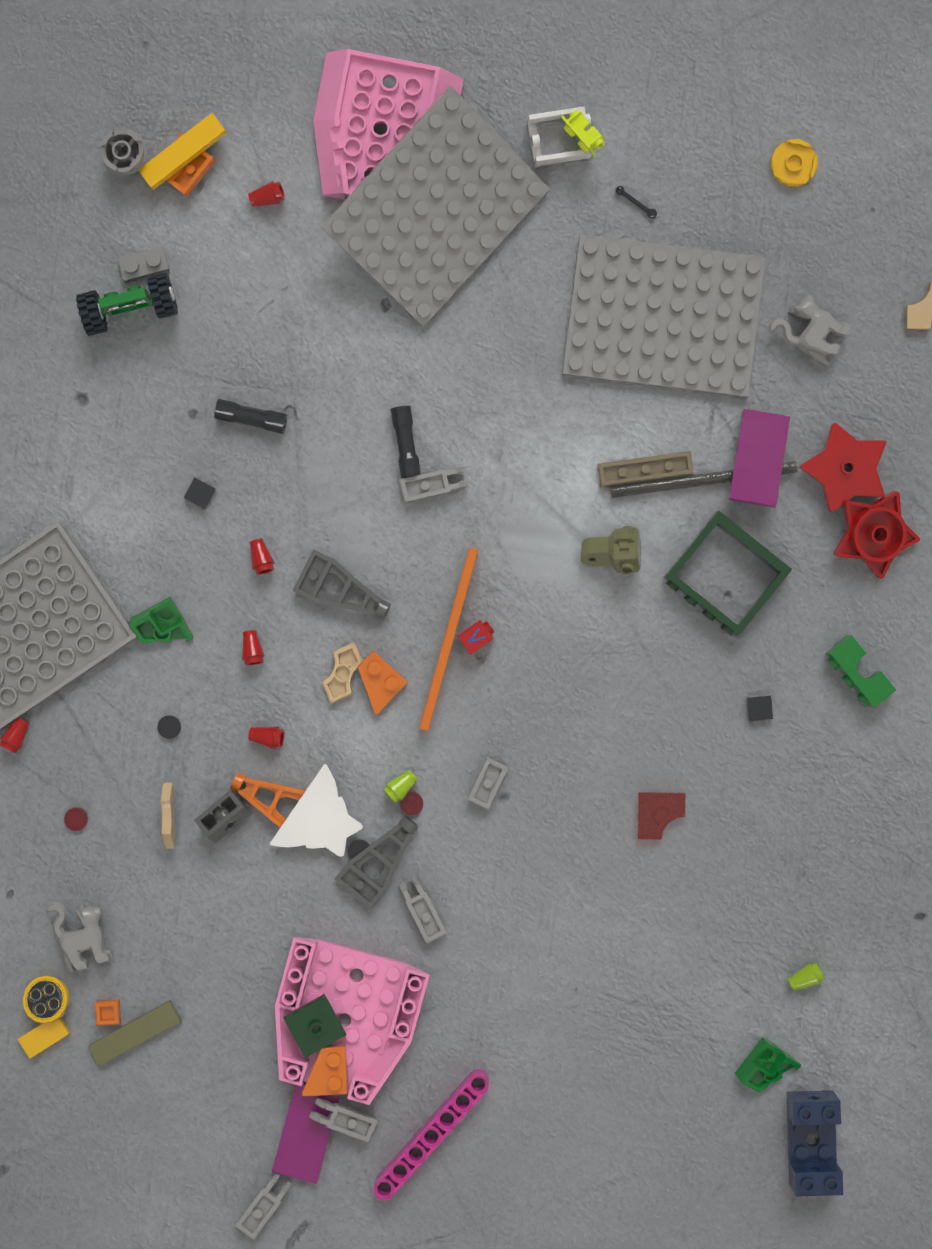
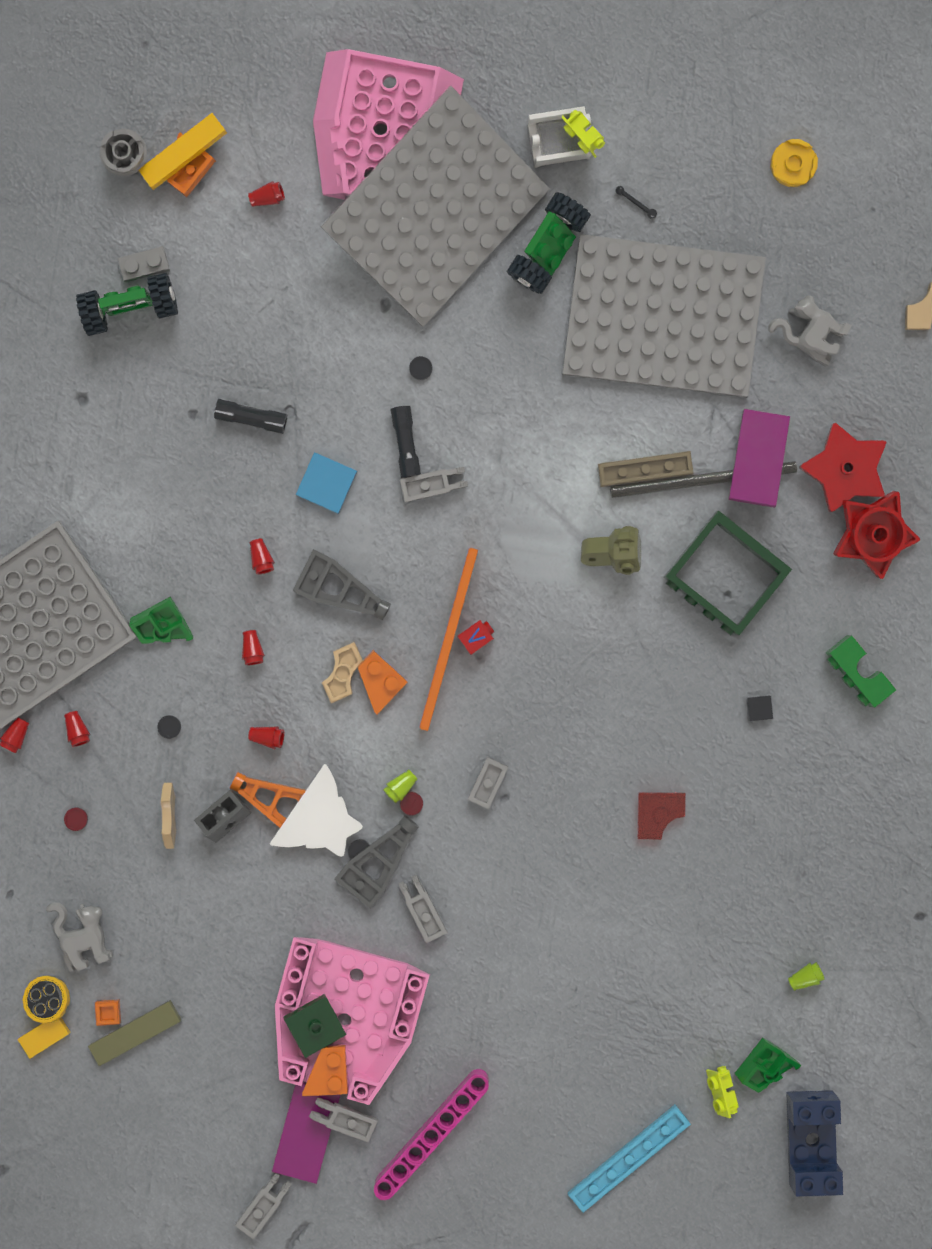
(76, 730): none -> red cone
(199, 493): black tile -> none
(326, 483): none -> dark azure tile
(420, 368): none -> black piece
(549, 243): none -> plate
(629, 1158): none -> medium azure tile
(724, 1102): none -> neon yellow hinge

